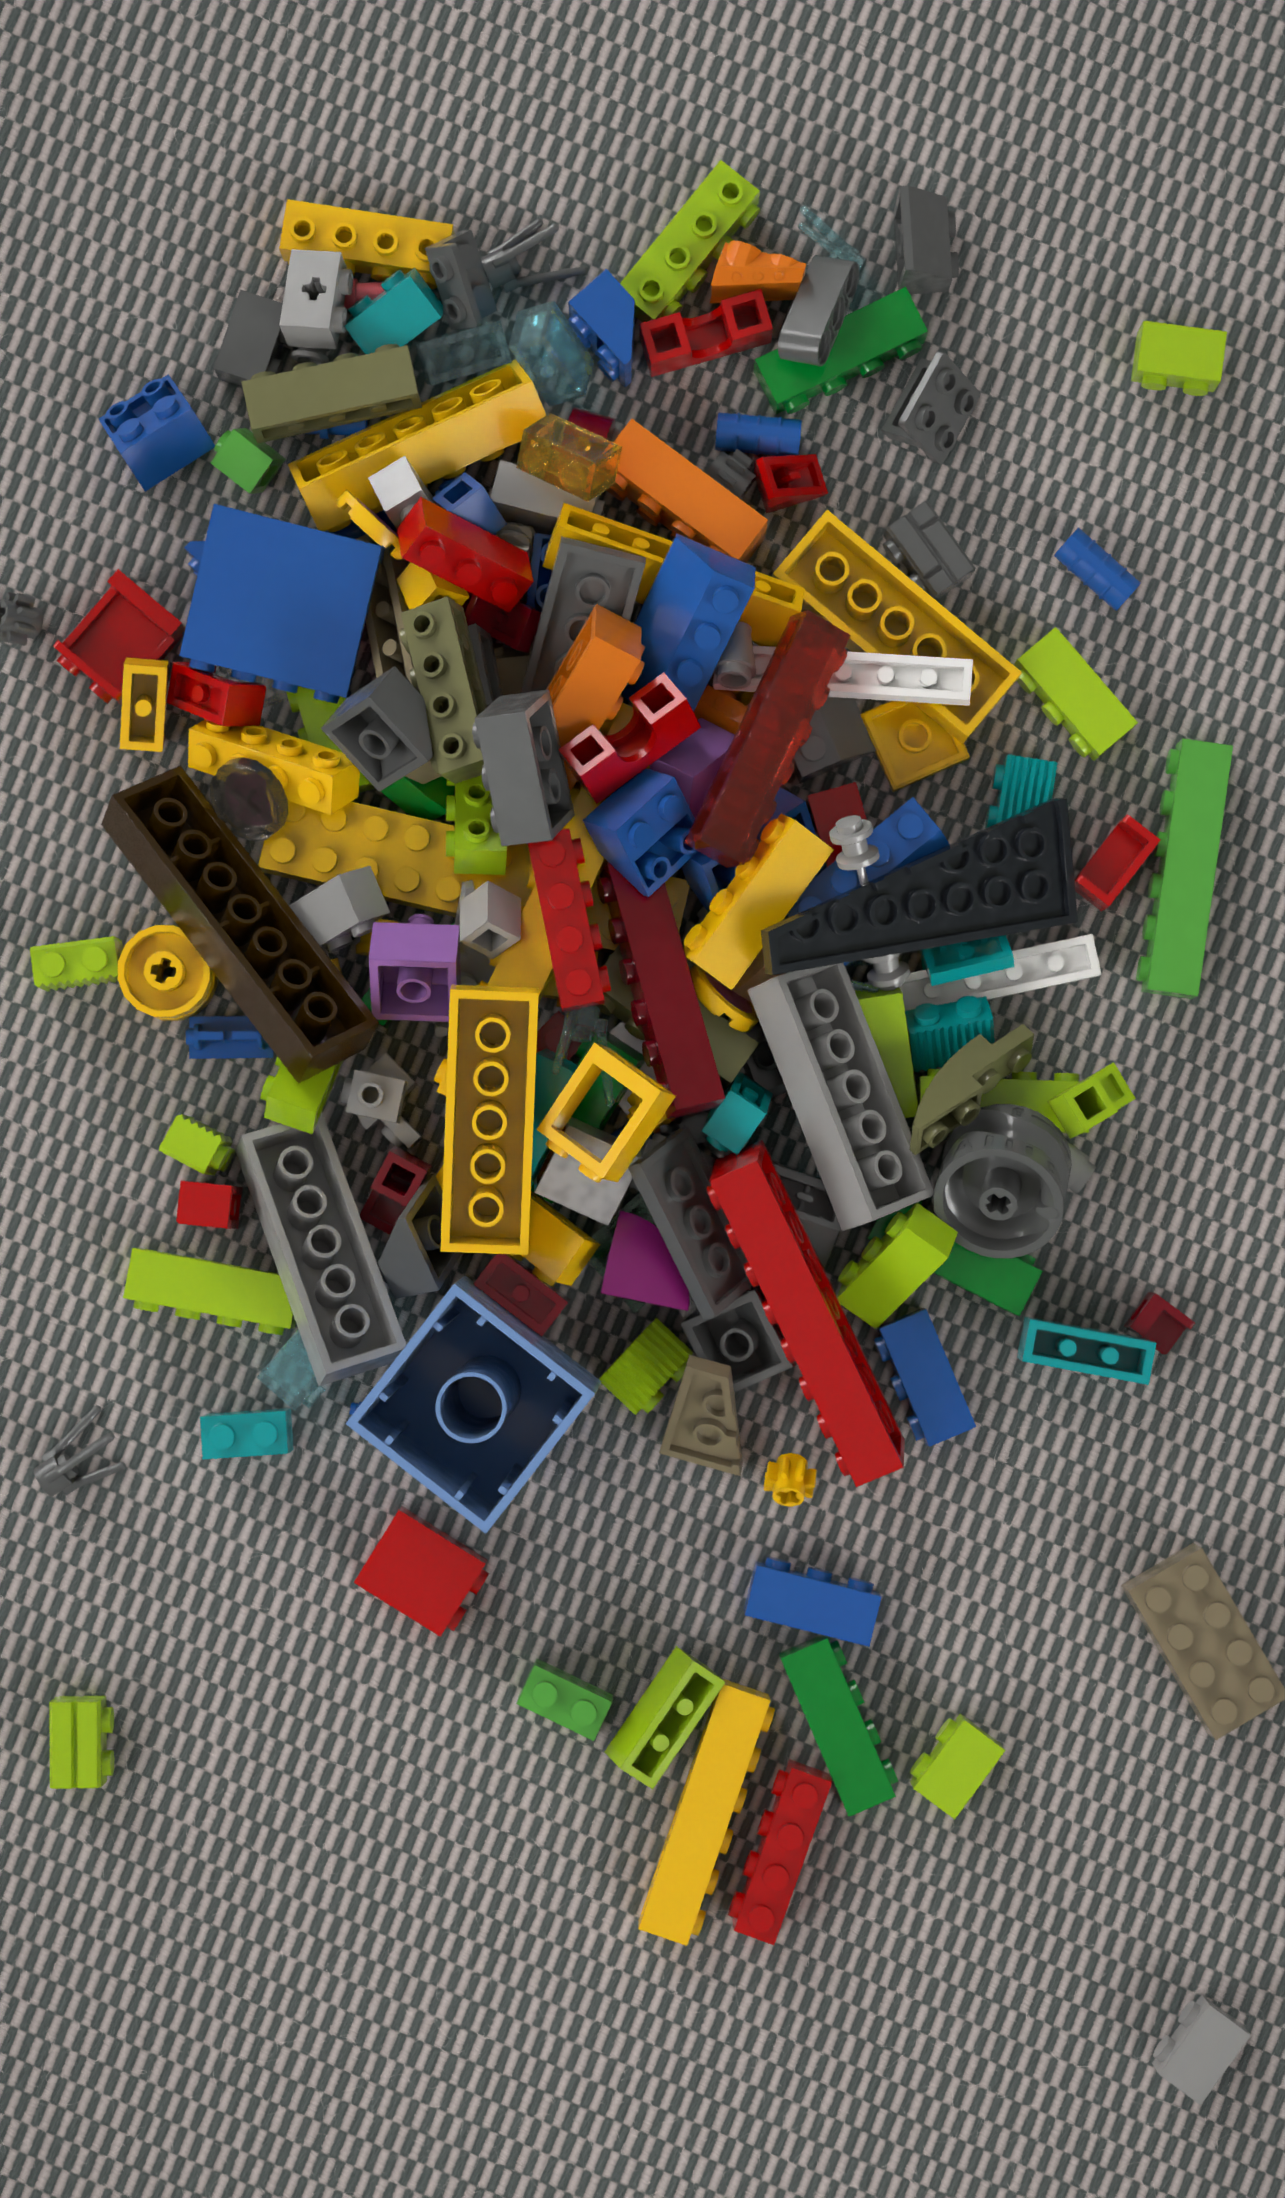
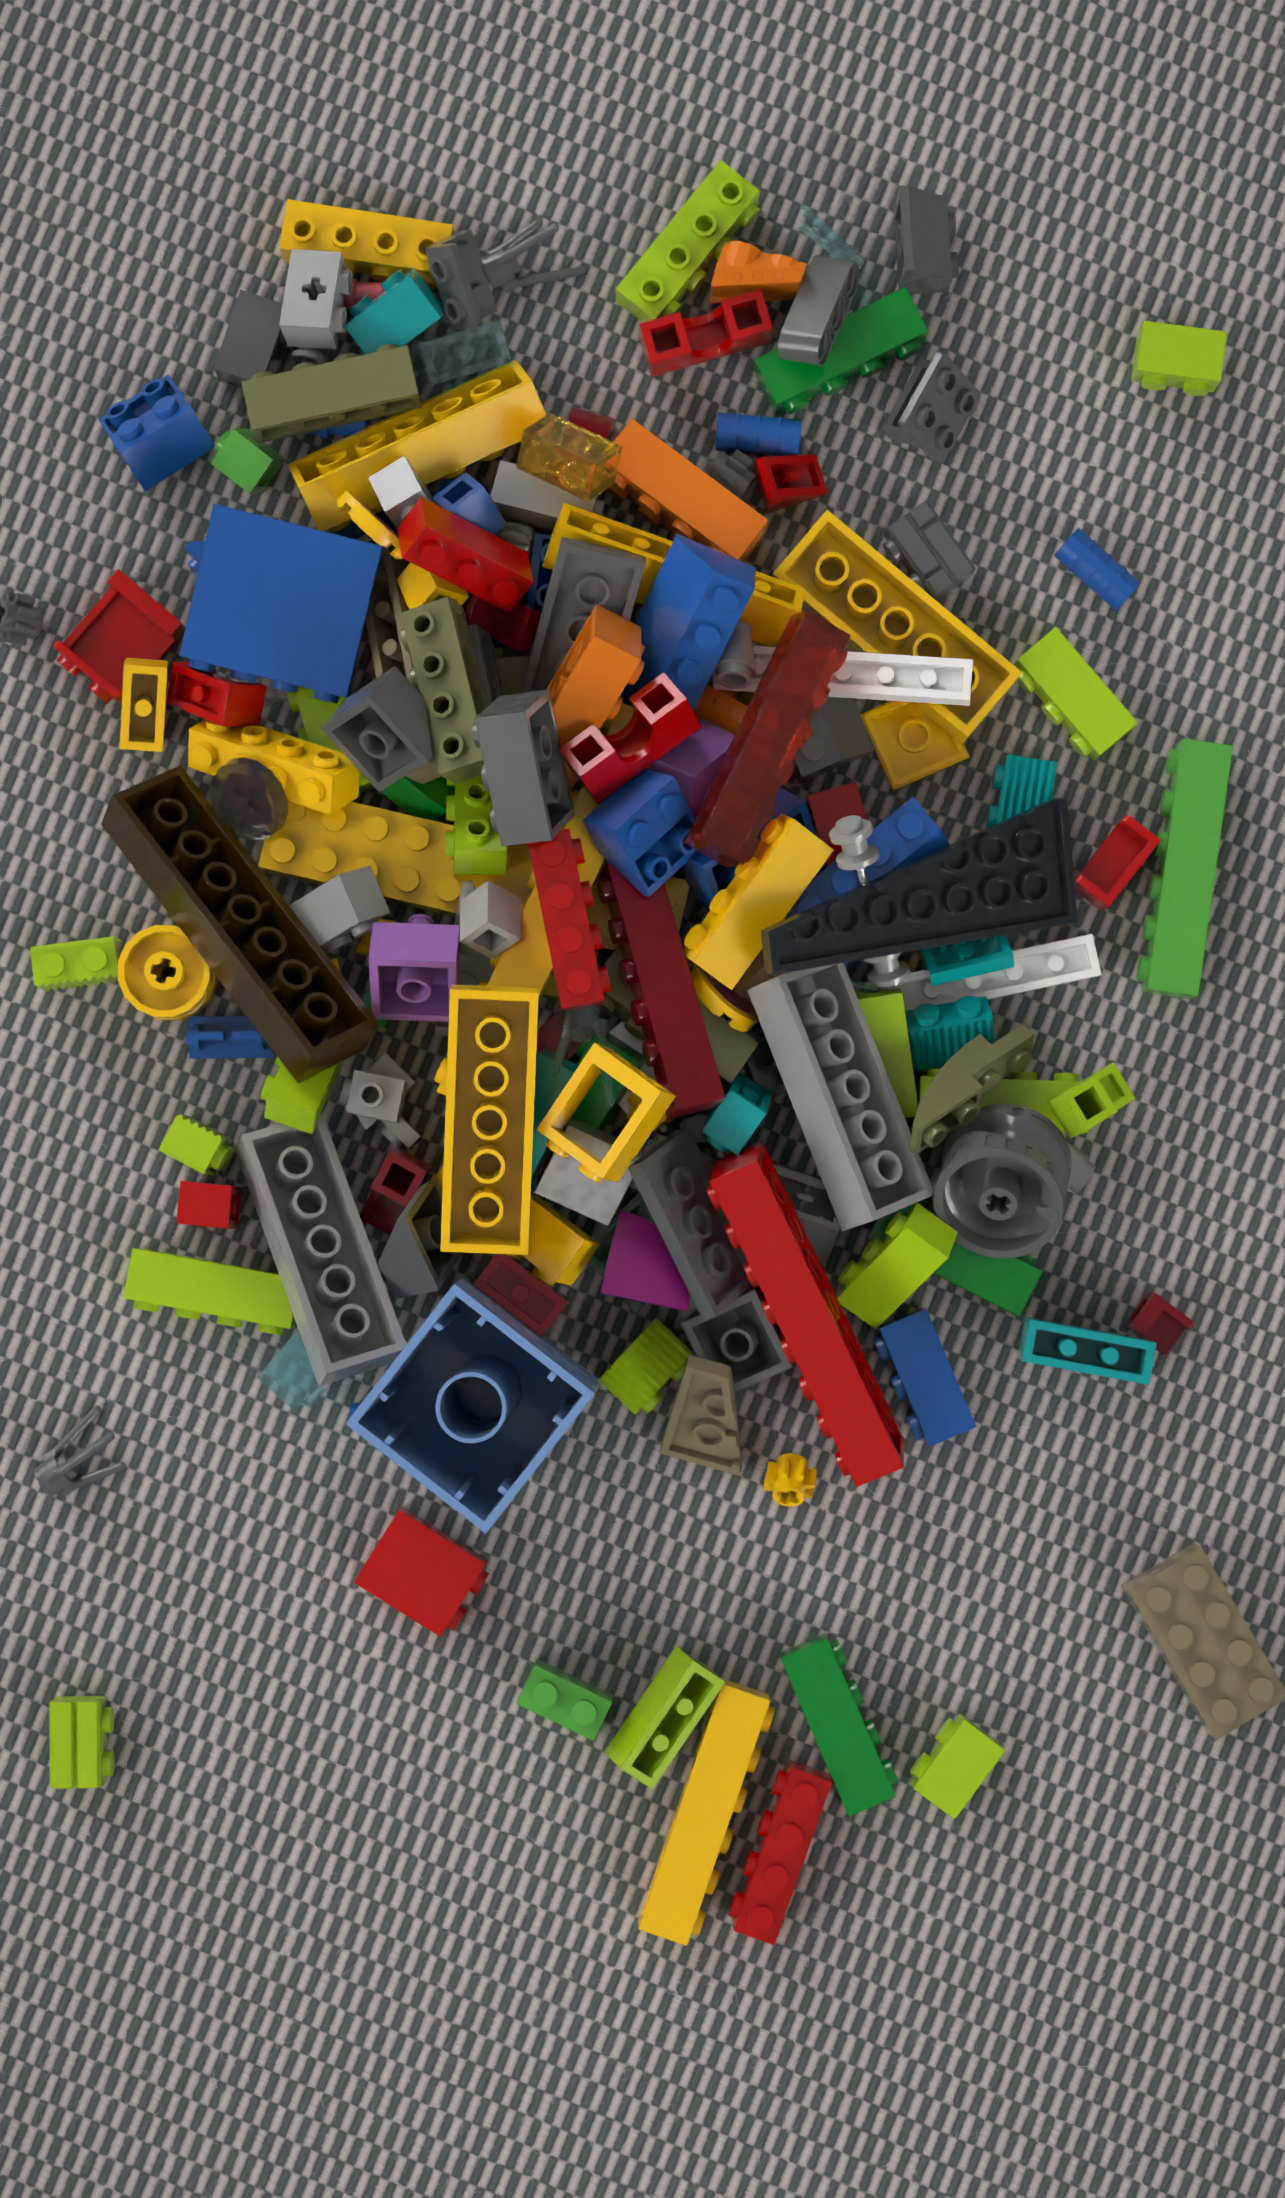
(246, 1433): teal brick -> none
(551, 353): clear light blue brick -> none
(606, 324): blue slope -> none
(813, 1601): blue brick -> none
(1199, 2048): light grey piece -> none

